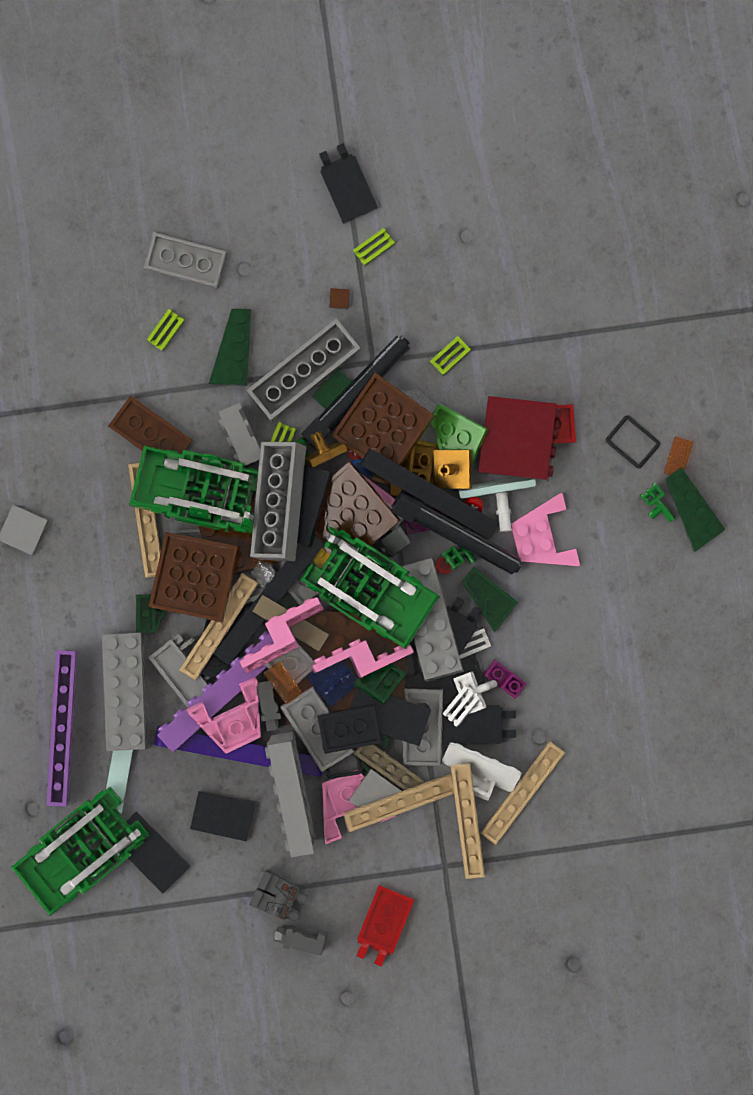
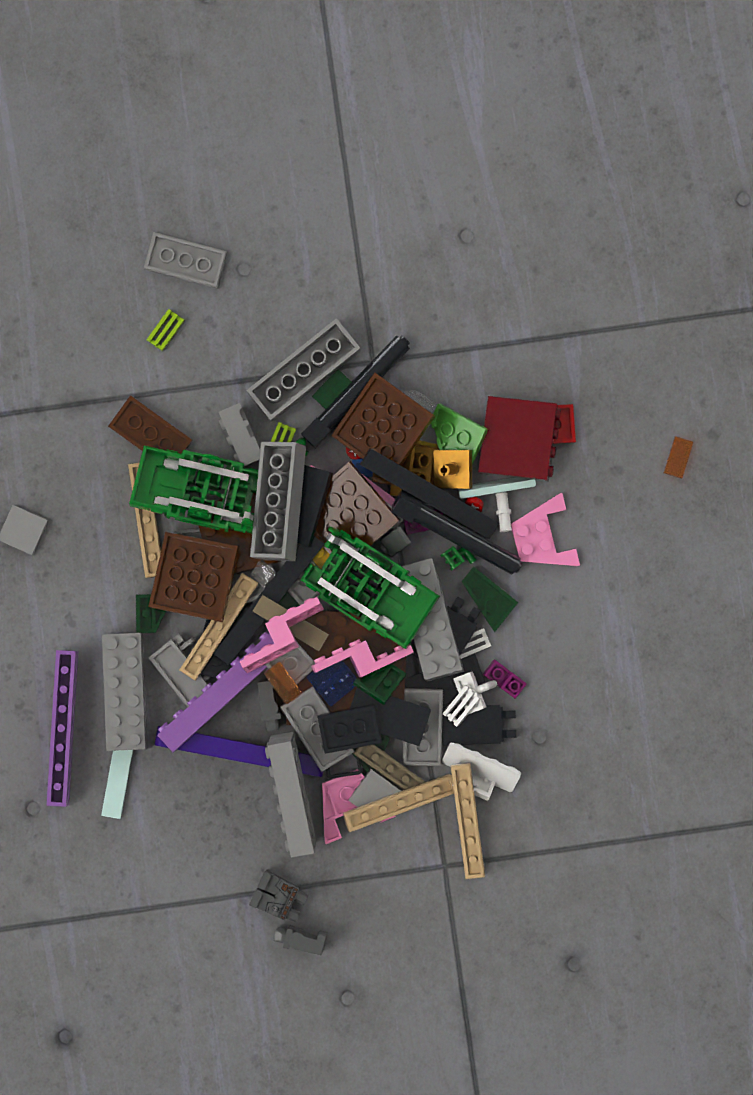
(54, 875): green piece -> none
(157, 858): black tile -> none
(222, 816): black tile -> none
(233, 354): dark green wing -> none
(234, 726): bright pink wing -> none
(323, 451): pearl gold tile -> none
(339, 298): reddish brown tile -> none
(347, 185): black tile -> none
(370, 240): lime tile -> none
(383, 923): red tile -> none
(441, 566): red tile -> none
(456, 360): lime tile -> none
(522, 793): tan tile -> none
(625, 455): black piece -> none
(655, 499): green arm -> none
(696, 515): dark green wing -> none

